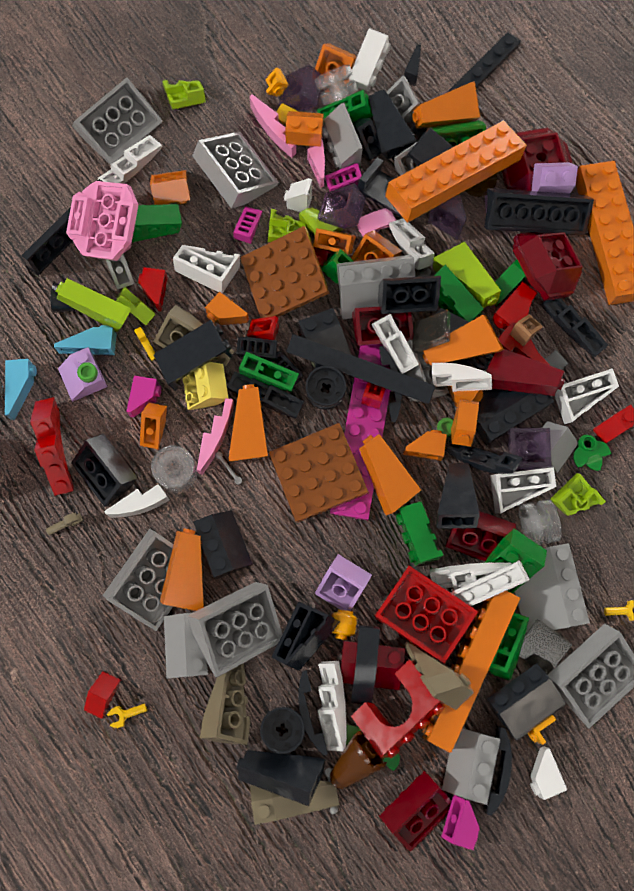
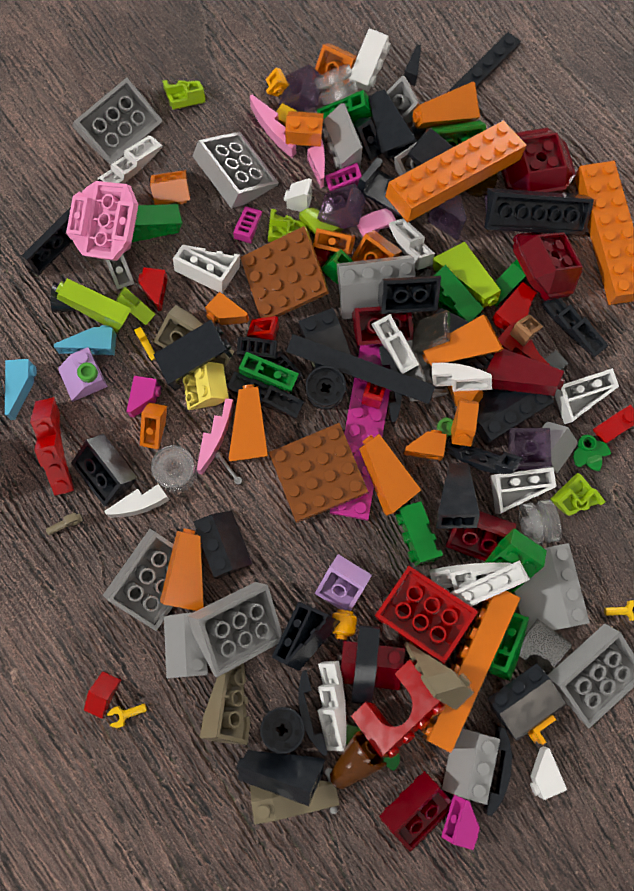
(554, 177): lavender slope -> none

